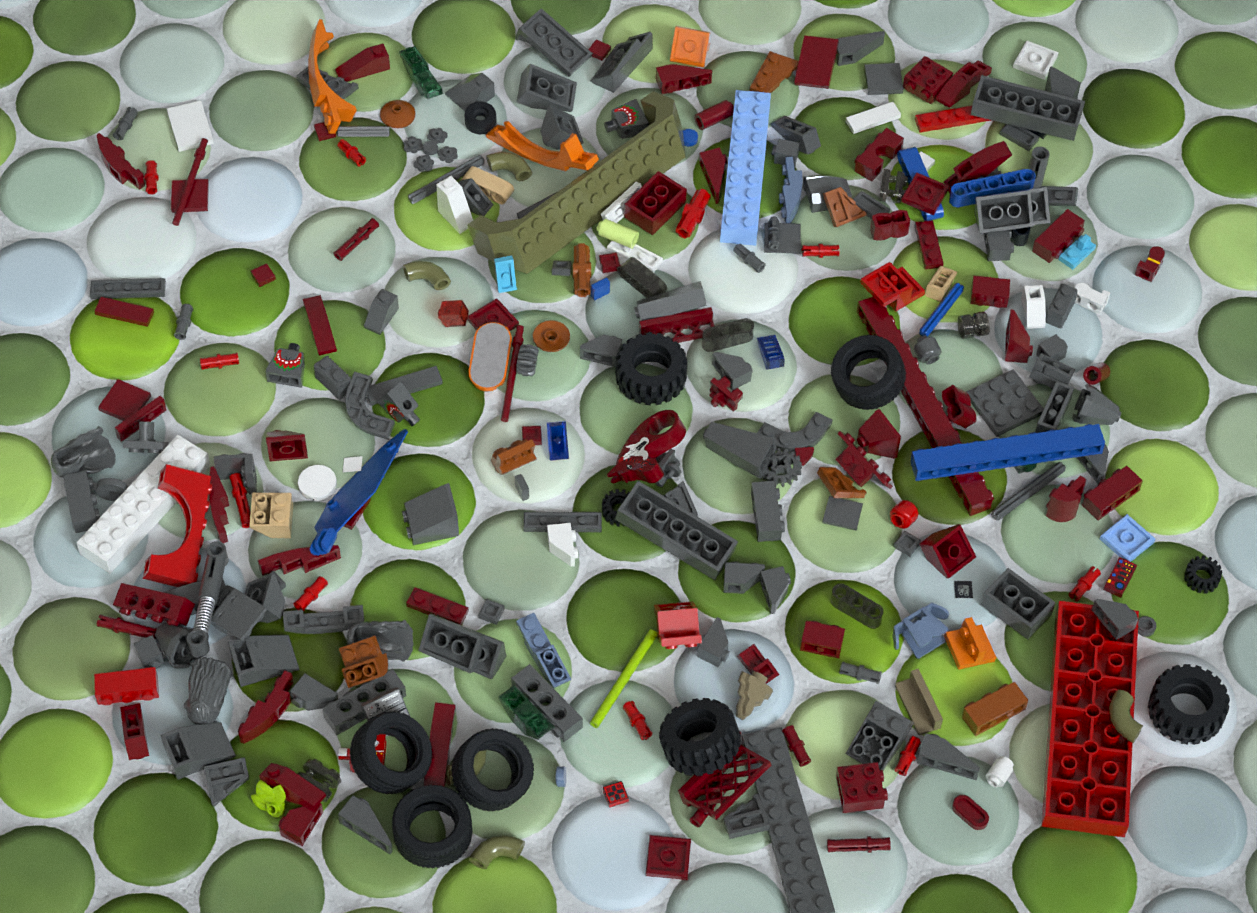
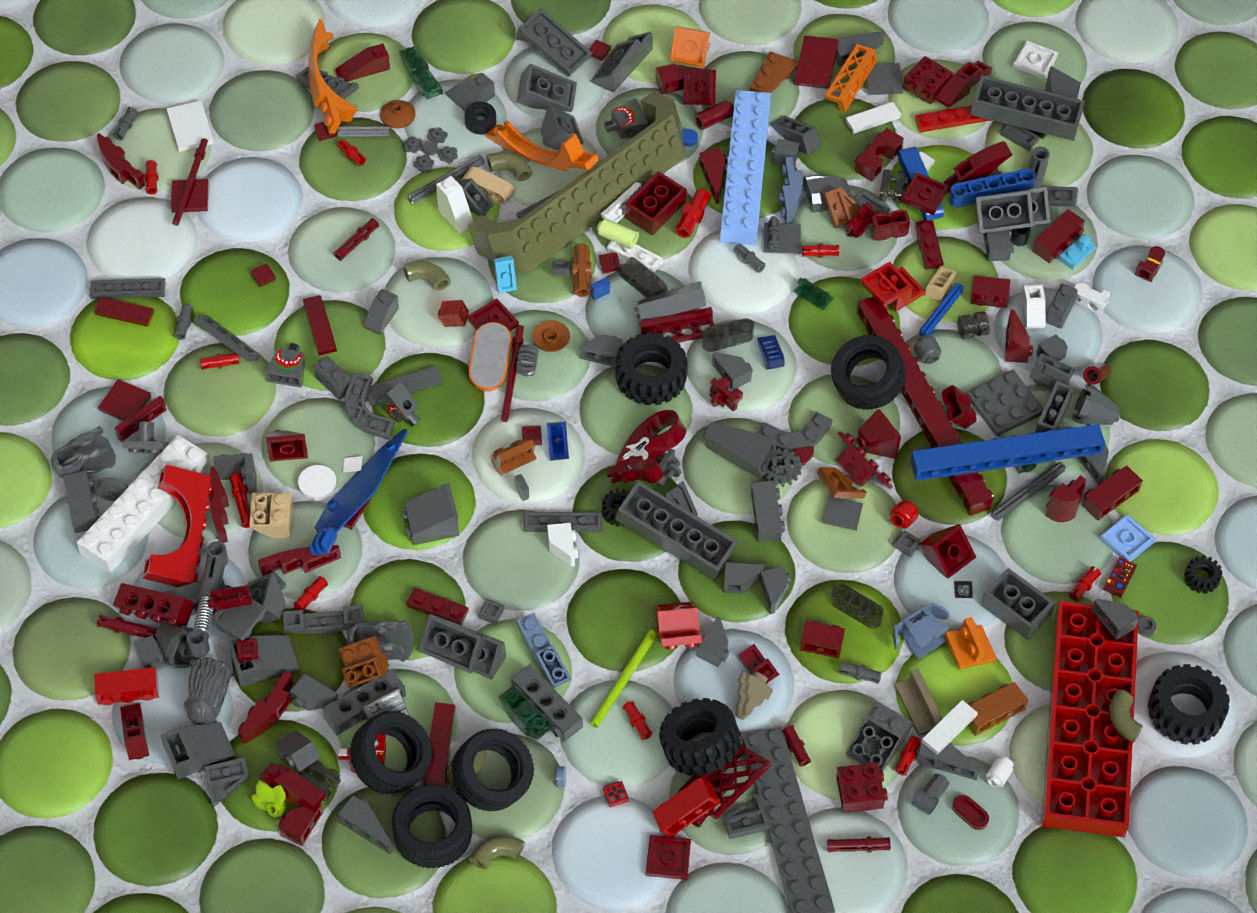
(227, 338): none -> dark grey tile
(230, 598): none -> dark red hinge
(247, 650): none -> dark red tile
(296, 751): none -> dark grey brick
(686, 807): none -> red brick
(699, 87): none -> dark red tile
(813, 294): none -> clear green hinge
(856, 80): none -> orange fence
(856, 226): none -> dark red hinge
(928, 797): none -> dark grey piece
(949, 727): none -> white tile

